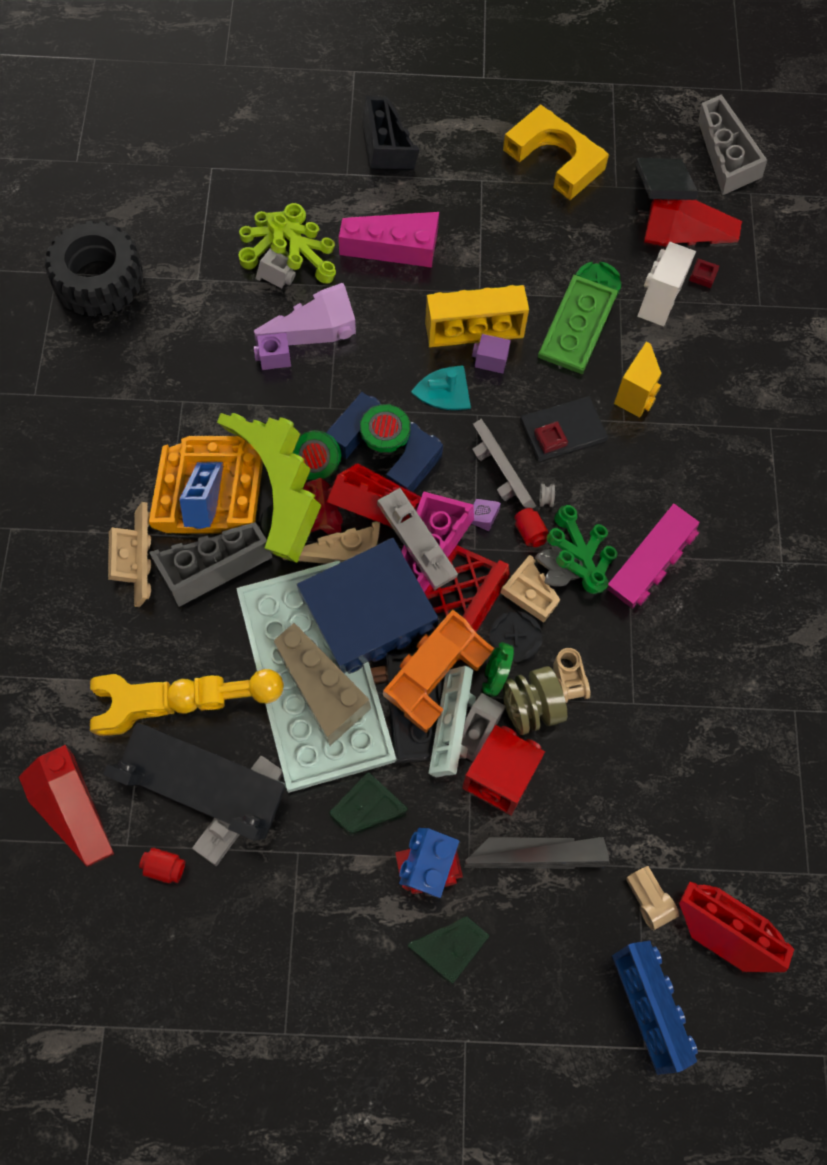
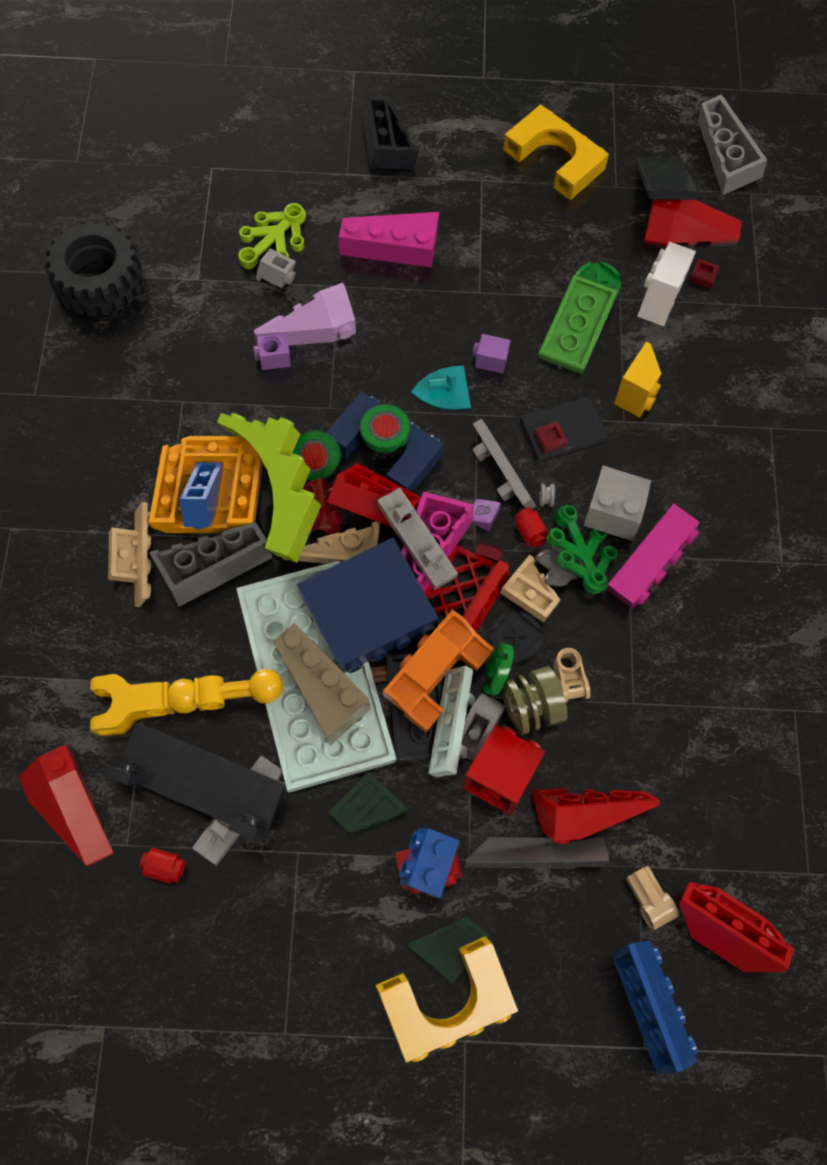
(280, 226): lime plant -> none
(467, 315): yellow brick -> none
(488, 1003): none -> yellow arch
(489, 551): none -> dark red tile
(576, 816): none -> red wedge
(618, 503): none -> light grey slope

